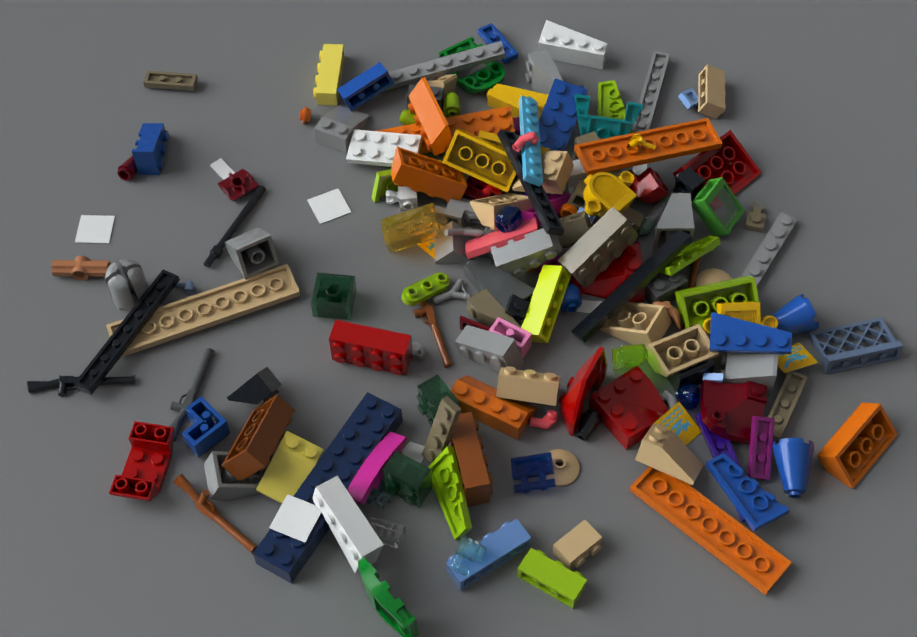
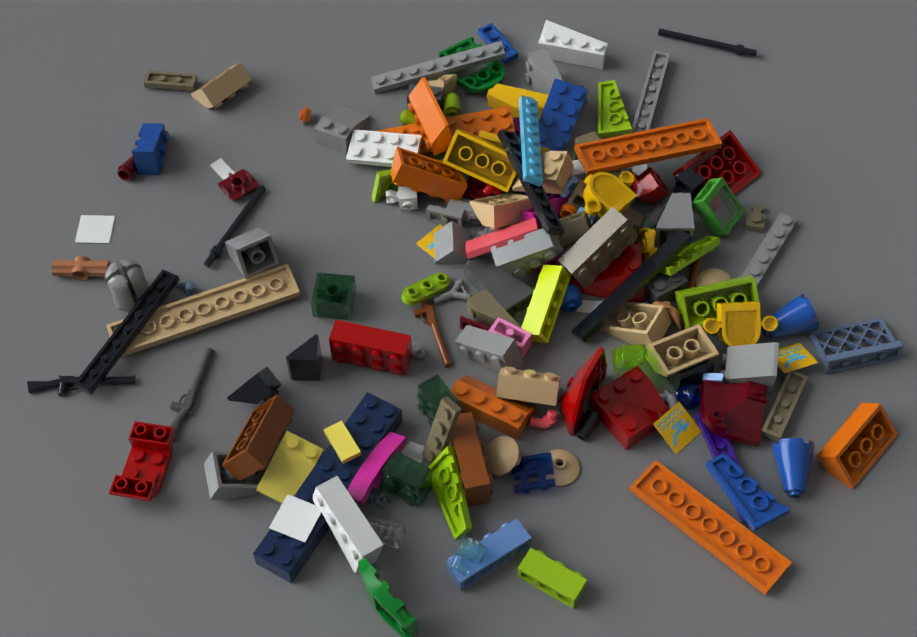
(206, 507): dark orange piece -> none
(207, 427): blue brick -> none
(222, 86): none -> tan slope
(306, 361): none -> black slope
(329, 75): light yellow brick -> none
(329, 206): white sticker -> none
(342, 442): none -> light yellow tile
(365, 86): blue brick -> none
(411, 228): clear yellow slope -> none
(468, 231): light grey piece -> none
(502, 455): none -> tan dish
(508, 219): clear blue head -> none
(517, 307): black plate -> none
(523, 139): coral arm -> none
(570, 186): none -> light blue tile
(577, 545): tan brick -> none
(605, 126): teal wing -> none
(637, 139): yellow hand -> none
(647, 243): none -> yellow plate
(668, 454): tan slope -> none
(689, 98): light blue plate -> none
(711, 92): tan brick -> none
(739, 49): none -> black bar
(742, 336): blue wing -> none
(760, 447): magenta plate -> none

